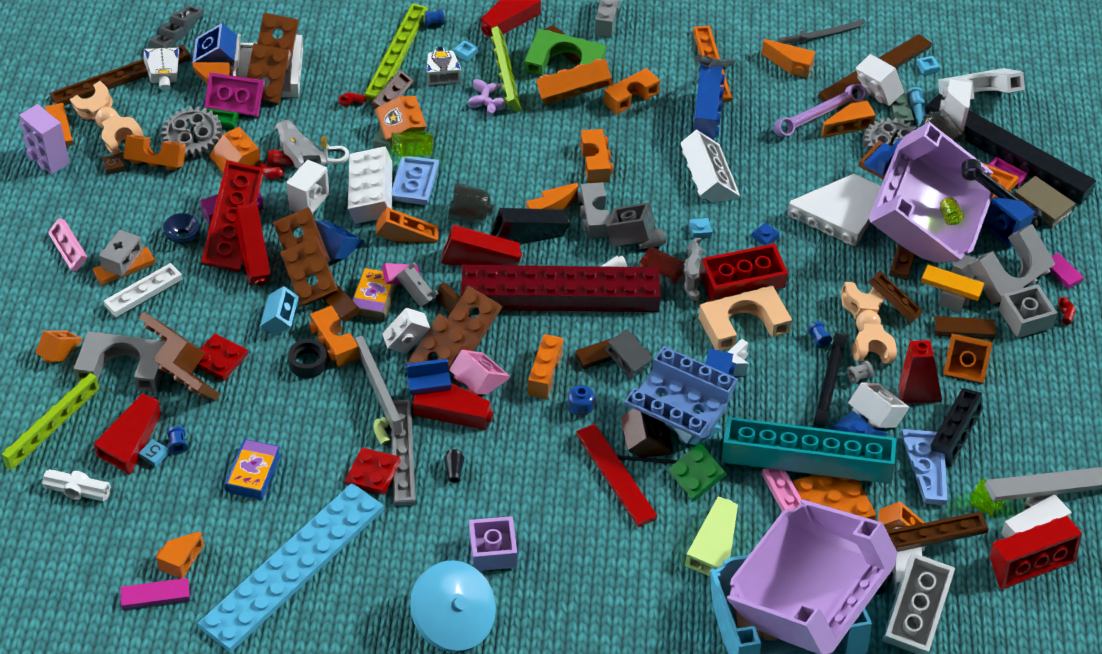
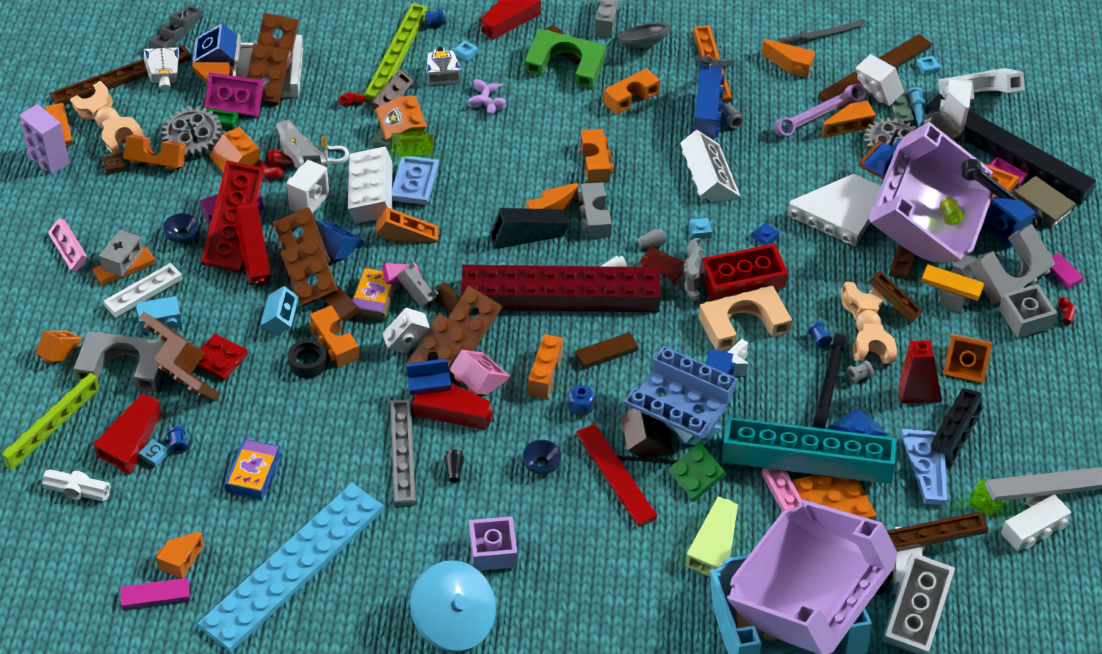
(162, 309): none -> medium azure brick
(373, 470): red plate -> none
(379, 386): light grey tile -> none
(379, 425): yellowish green arm -> none
(470, 205): clear smoke cylinder -> none
(479, 248): red slope -> none
(506, 73): lime plate -> none
(542, 450): none -> dark blue piece
(574, 81): orange brick -> none
(629, 354): dark grey brick -> none
(630, 224): dark grey brick -> none
(644, 35): none -> dark grey dish
(733, 116): none -> light grey cone
(878, 405): white brick -> none
(898, 516): orange slope -> none
(965, 326): reddish brown tile -> none
(1035, 551): red slope -> none

